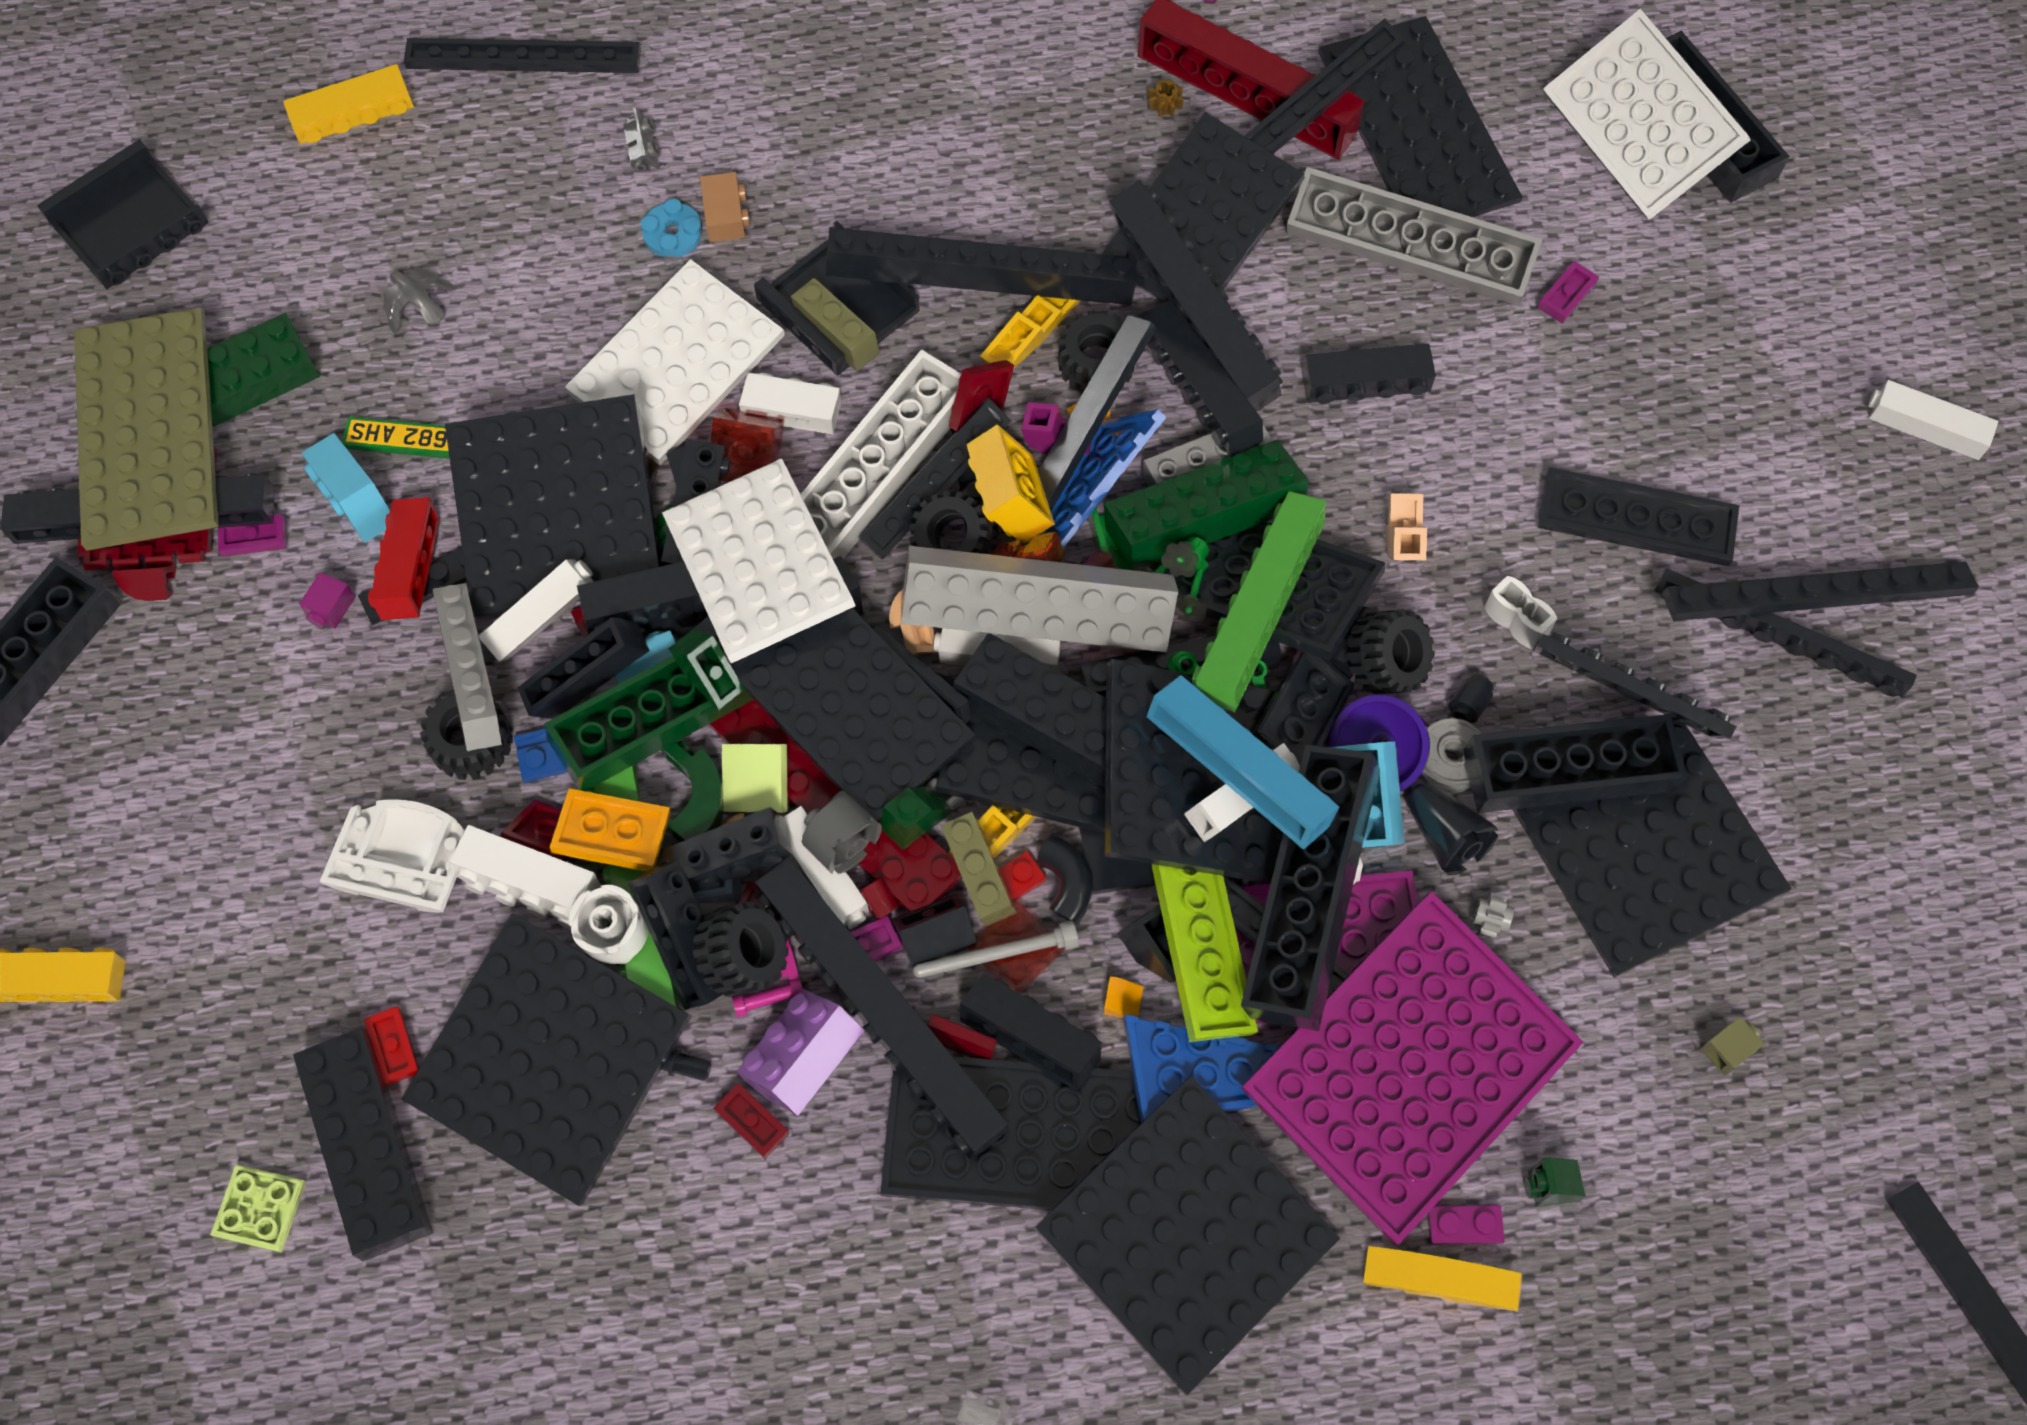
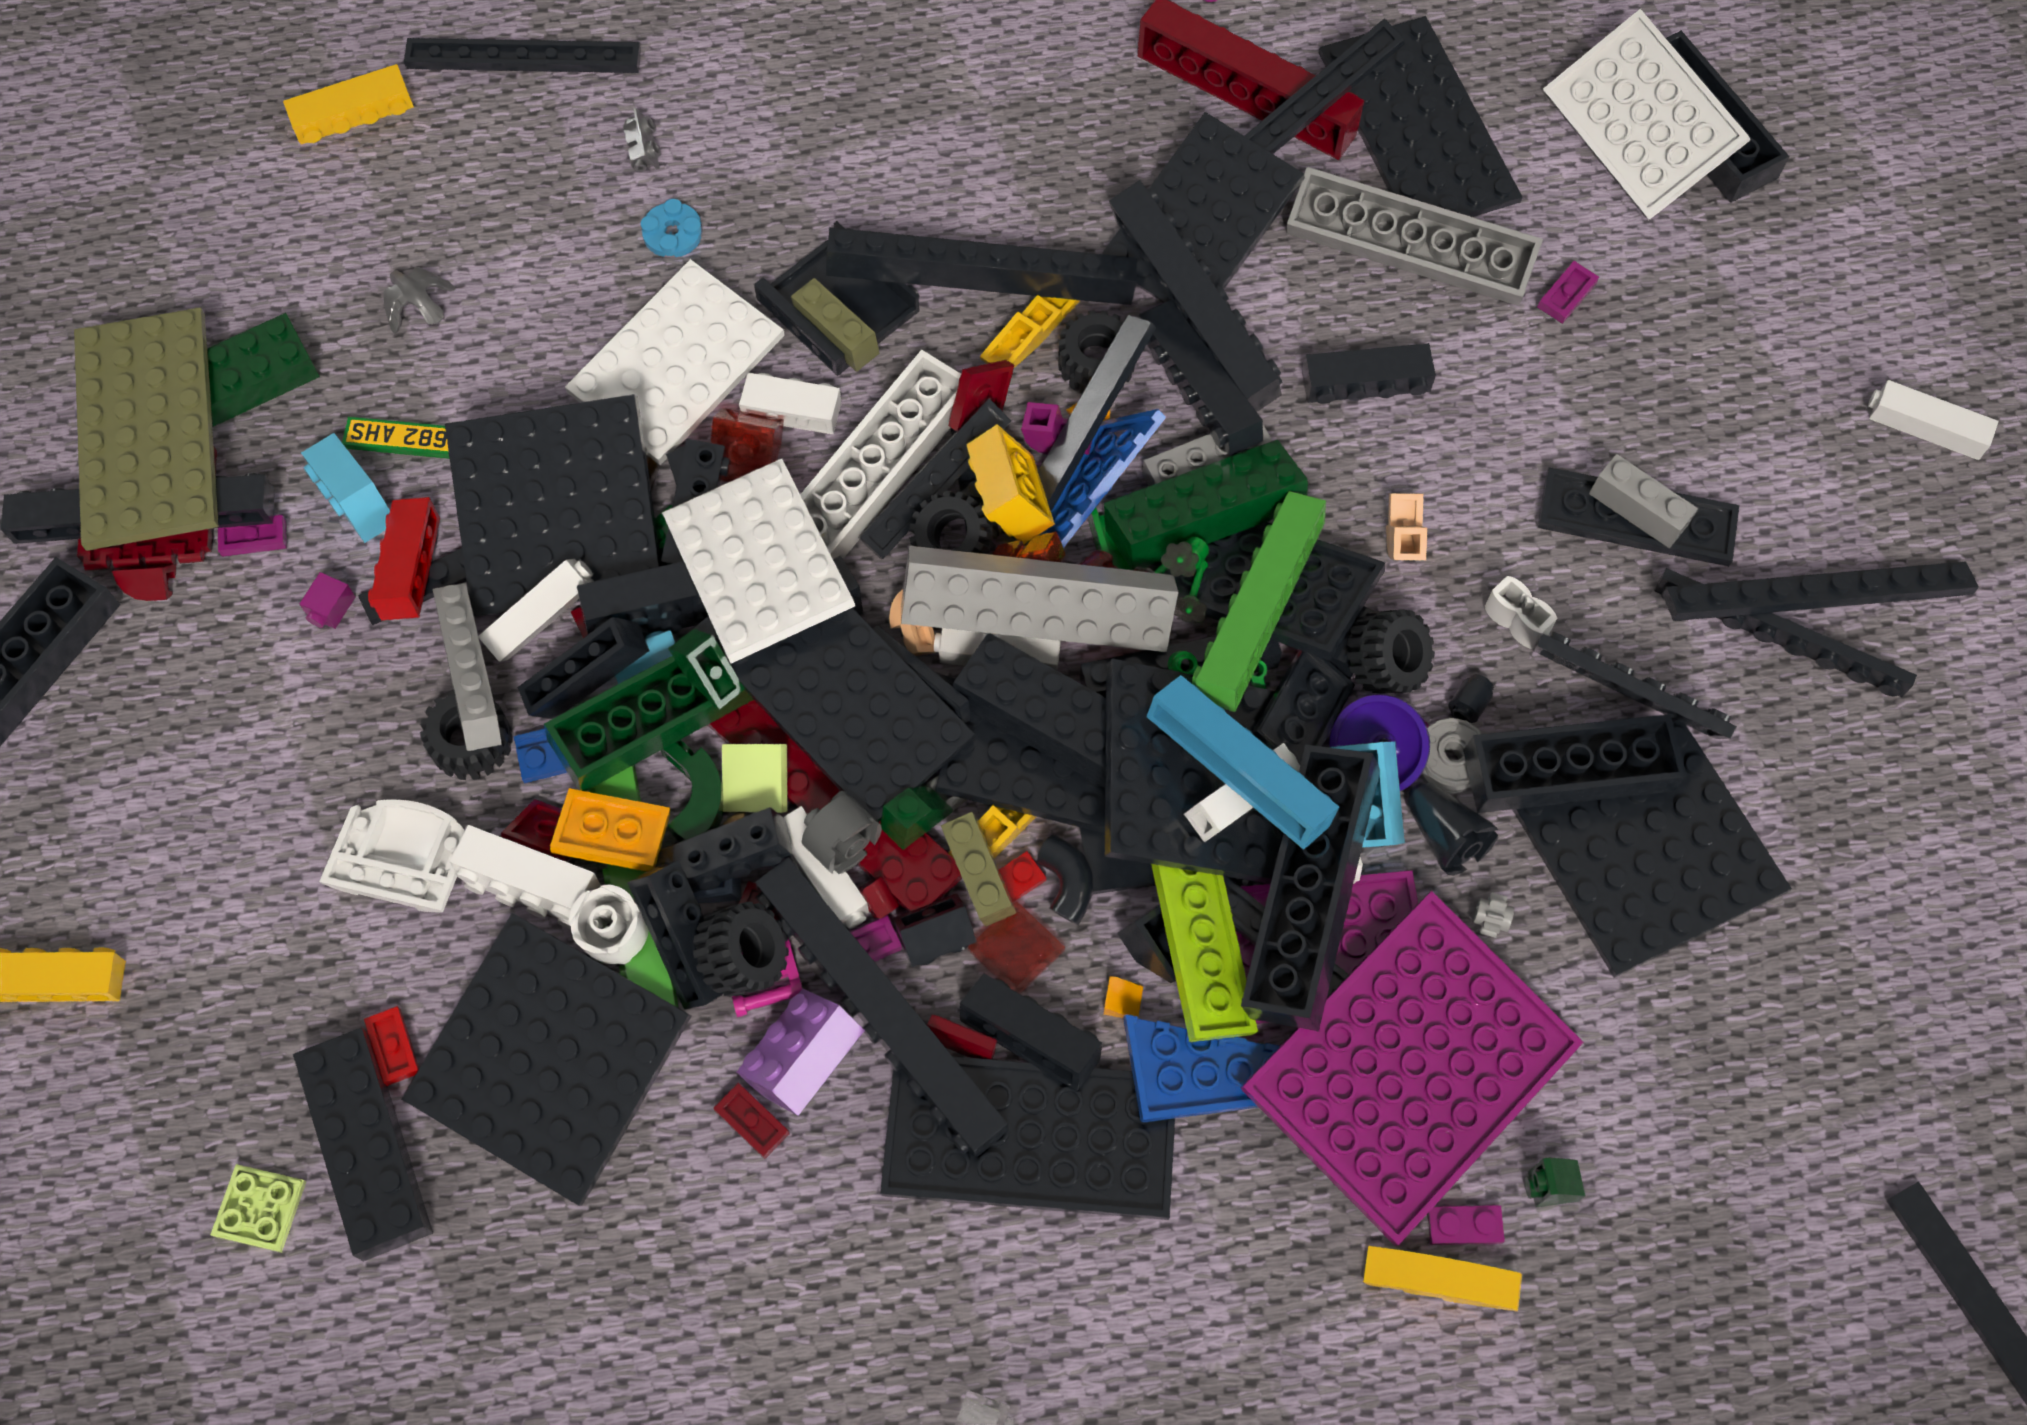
(122, 215): black panel -> none
(687, 1066): black axle -> none
(723, 208): medium nougat brick -> none
(1062, 936): light grey piece -> none
(1165, 97): pearl gold gear -> none
(1187, 1234): black plate -> none
(1643, 501): none -> light grey brick
(1733, 1045): olive brick -> none

